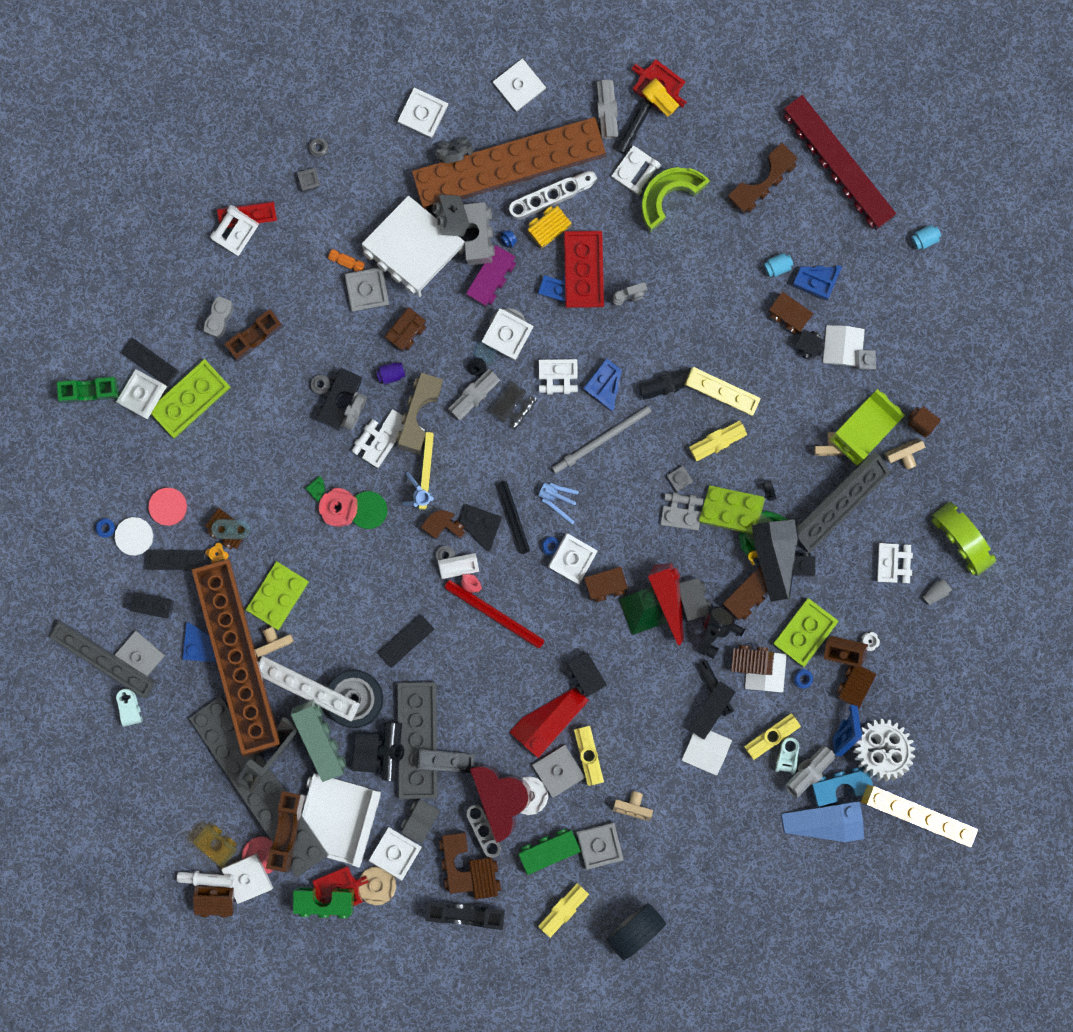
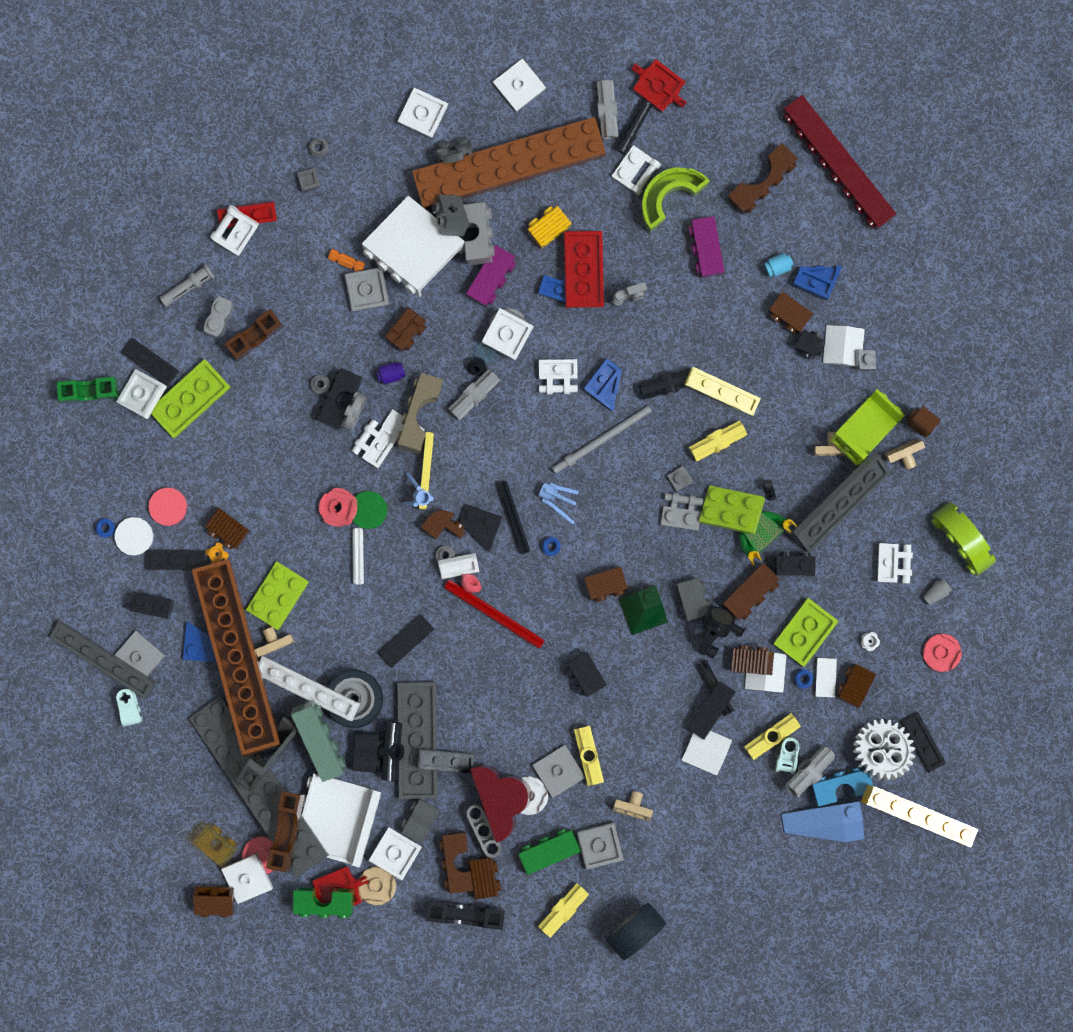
(195, 280): none -> light grey pin
(206, 879): white axle -> none
(231, 529): clear light blue plate -> none
(317, 488): green tile -> none
(358, 566): none -> white axle
(508, 239): blue plate -> none
(508, 402): clear smoke plate -> none
(543, 725): red wedge -> none
(559, 187): white piece -> none
(571, 558): white slope -> none
(657, 94): yellow piece -> none
(666, 586): red wedge -> none
(706, 247): none -> magenta brick
(776, 550): black wedge -> none
(825, 677): none -> white tile
(845, 651): reddish brown brick -> none
(848, 732): blue wing -> none
(923, 742): none -> black tile
(926, 237): medium azure brick -> none
(939, 647): none -> coral tile

